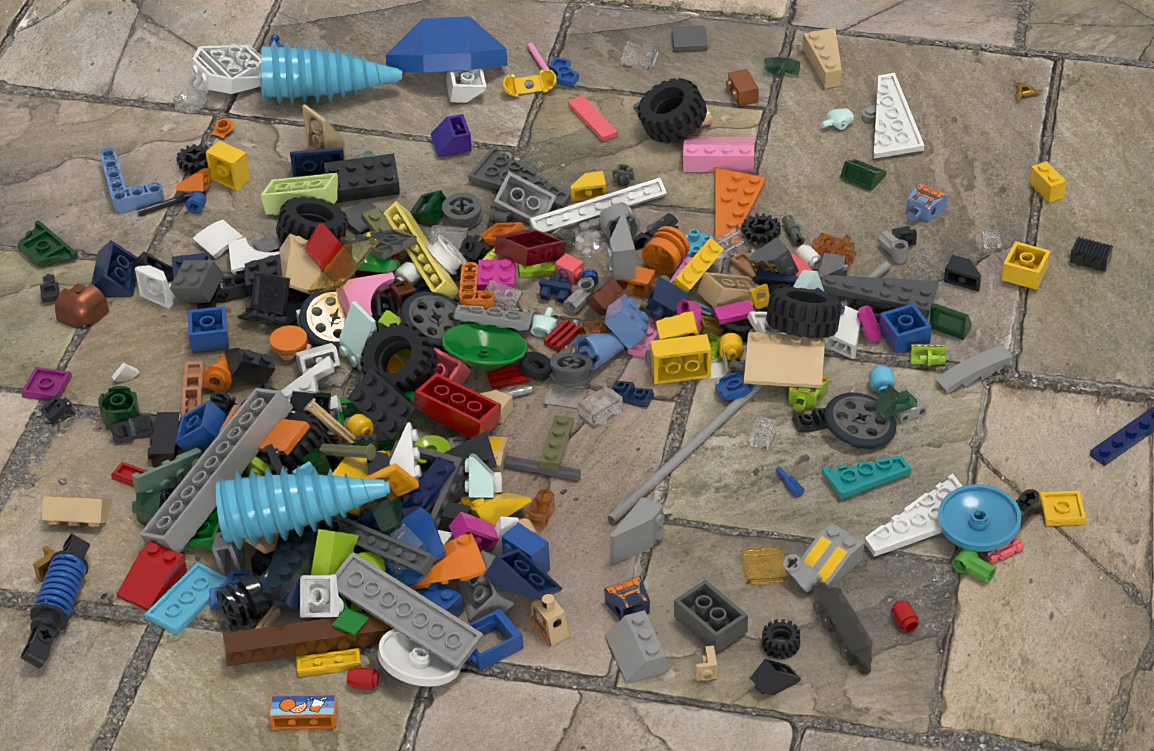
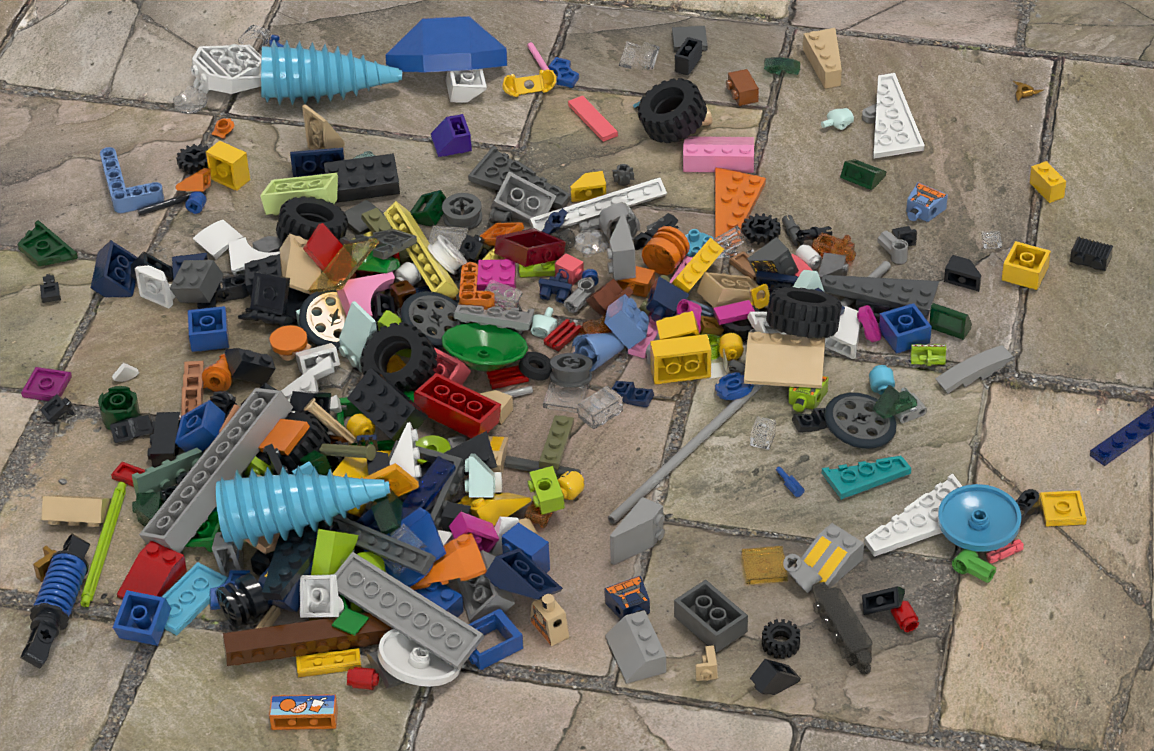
(81, 306): copper brick -> none
(103, 545): none -> lime piece
(142, 618): none -> blue brick
(256, 32): none -> clear helmet
(546, 490): none -> lime brick
(554, 221): none -> dark blue piece
(571, 484): none -> yellow head
(688, 56): none -> black brick
(812, 233): none -> black pin
(882, 600): none -> black slope

